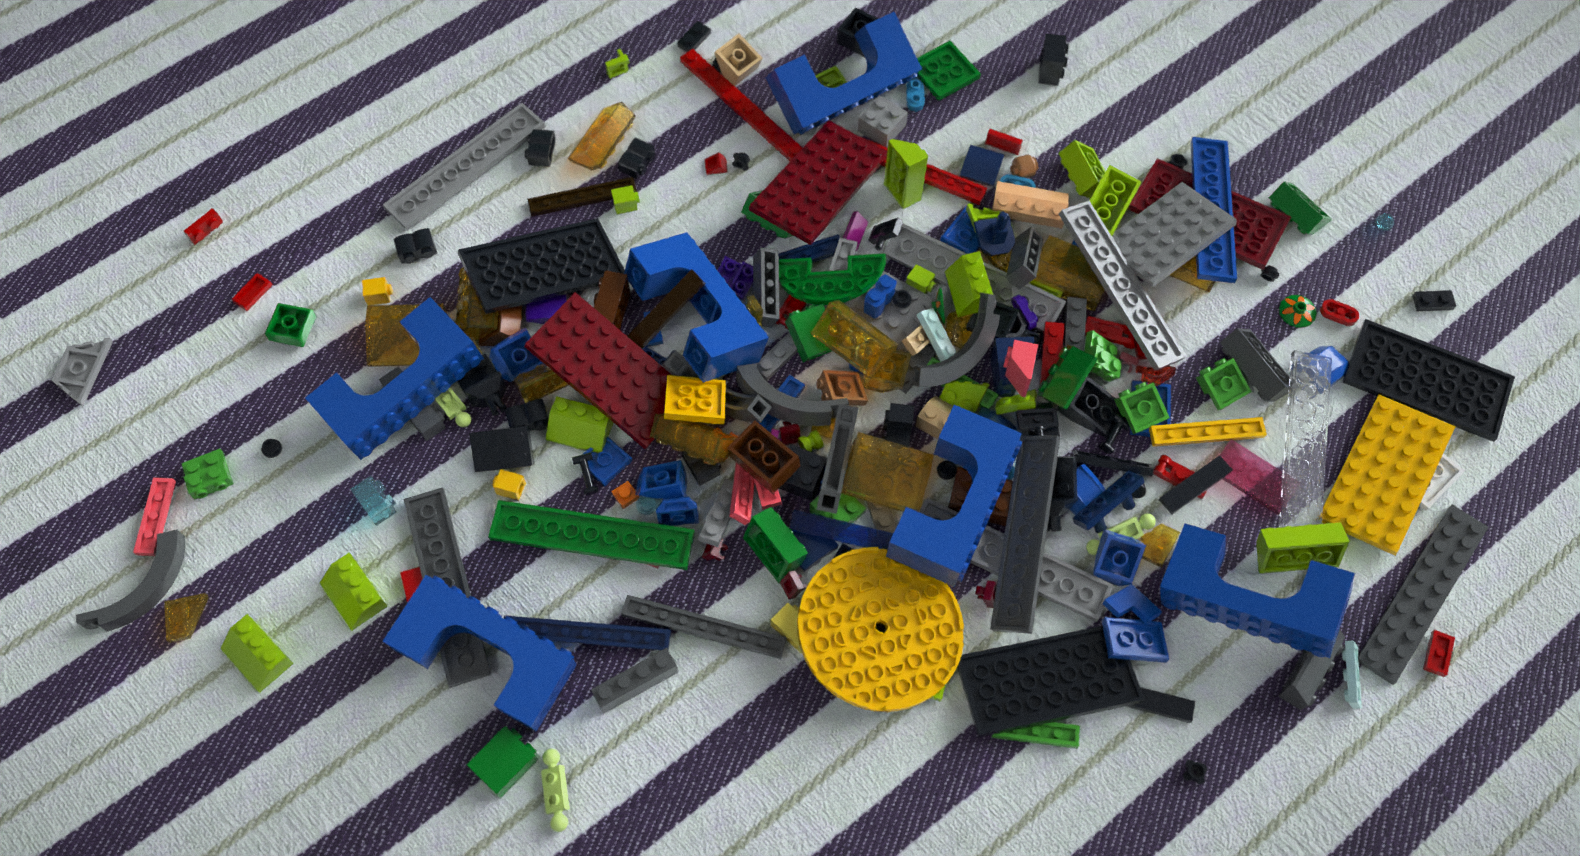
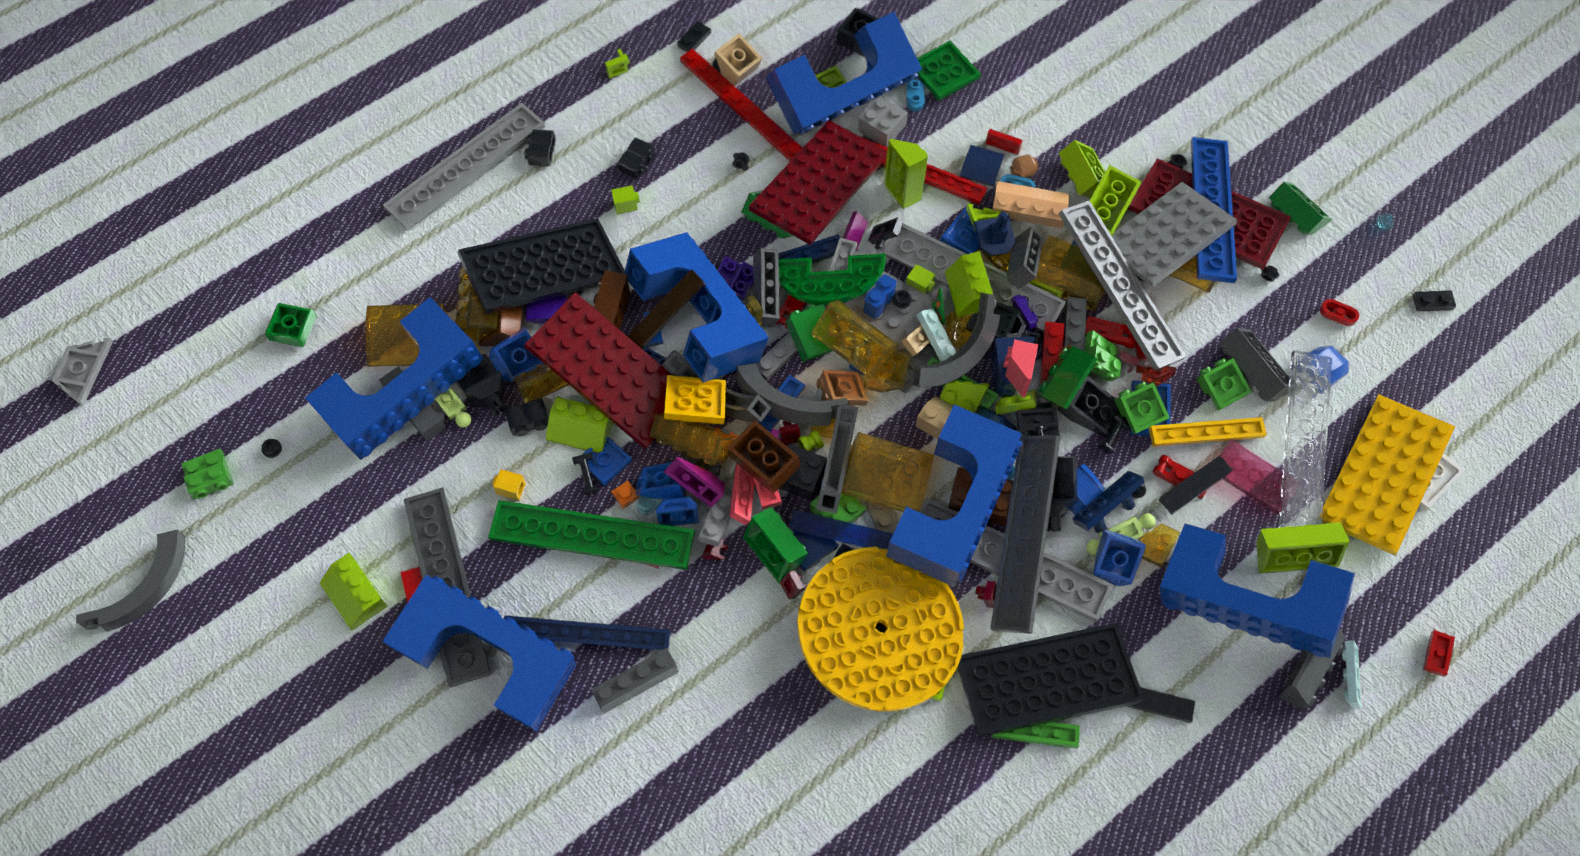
(154, 516): coral plate -> none
(183, 616): clear yellow wing -> none
(203, 226): red plate -> none
(252, 291): red tile -> none
(255, 653): lime slope -> none
(373, 500): clear light blue brick -> none
(376, 291): yellow brick -> none
(415, 246): black brick -> none
(502, 448): black slope -> none
(503, 761): green brick -> none
(555, 790): yellowish green plate -> none
(576, 197): dark brown tile -> none
(603, 136): clear yellow slope -> none
(696, 480): none -> magenta slope
(704, 626): dark grey plate -> none
(716, 164): red slope -> none
(786, 624): light yellow brick -> none
(898, 423): black brick -> none
(946, 470): black plate -> none
(1053, 59): black brick -> none
(1112, 463): black tile -> none
(1132, 599): blue tile -> none
(1135, 640): blue tile -> none
(1199, 767): black plate -> none
(1293, 315): green dish -> none
(1421, 594): dark grey plate -> none
(1429, 379): black plate -> none

